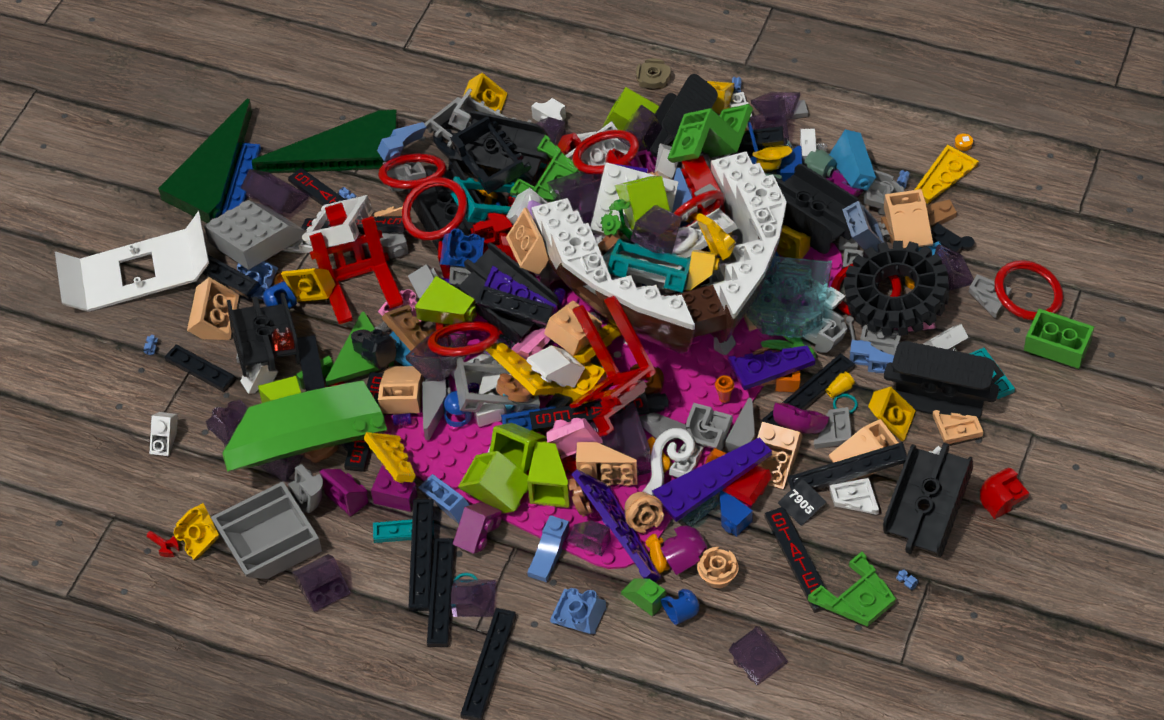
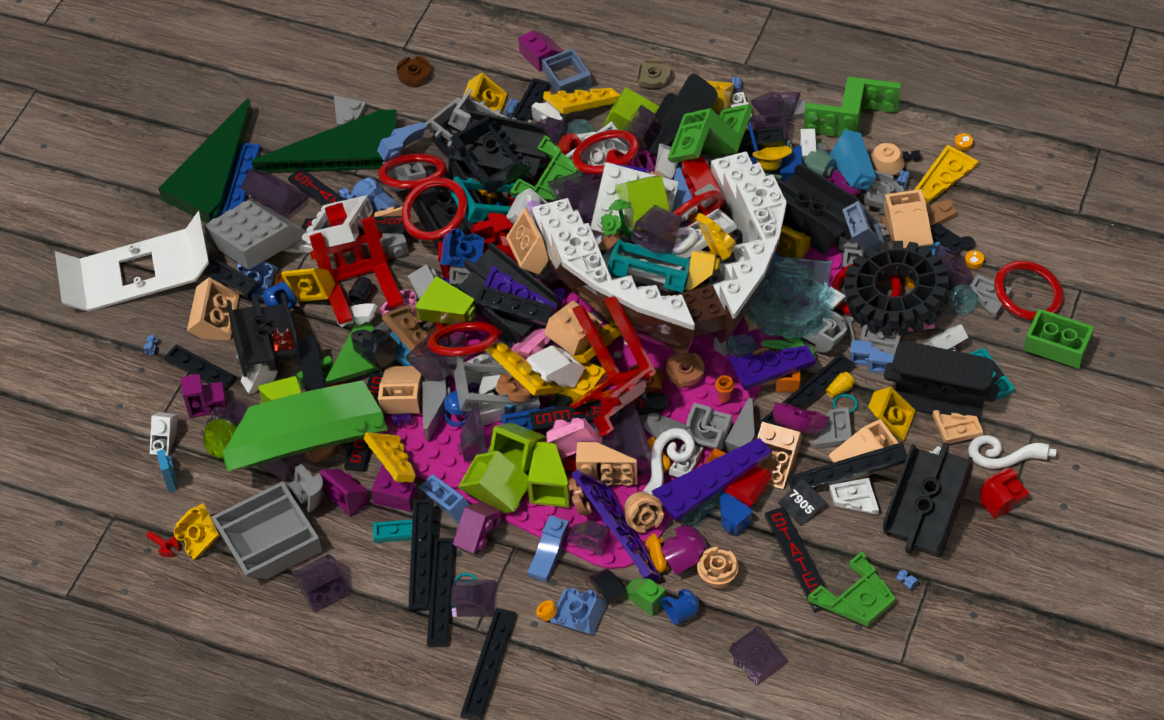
(167, 470): none -> dark azure plate
(202, 398): none -> magenta brick
(217, 436): none -> clear neon green tile
(348, 109): none -> light grey wing
(360, 290): none -> black brick
(361, 314): none -> white slope
(378, 199): none -> medium blue piece
(415, 78): none -> reddish brown plate
(472, 436): none -> clear purple slope
(512, 105): none -> medium blue piece
(533, 94): none -> black tile
(536, 47): none -> magenta slope
(546, 610): none -> light orange tile
(578, 82): none -> sand blue window
(579, 126): none -> clear light blue hair
(581, 99): none -> yellow wing
(608, 586): none -> black slope
(685, 378): none -> nougat plate
(740, 345): none -> clear light blue hair
(858, 94): none -> bright green bracket
(887, 159): none -> light nougat cone
(915, 155): none -> black piece
(962, 299): none -> clear light blue hair
(974, 259): none -> light orange tile
(1030, 451): none -> white plant

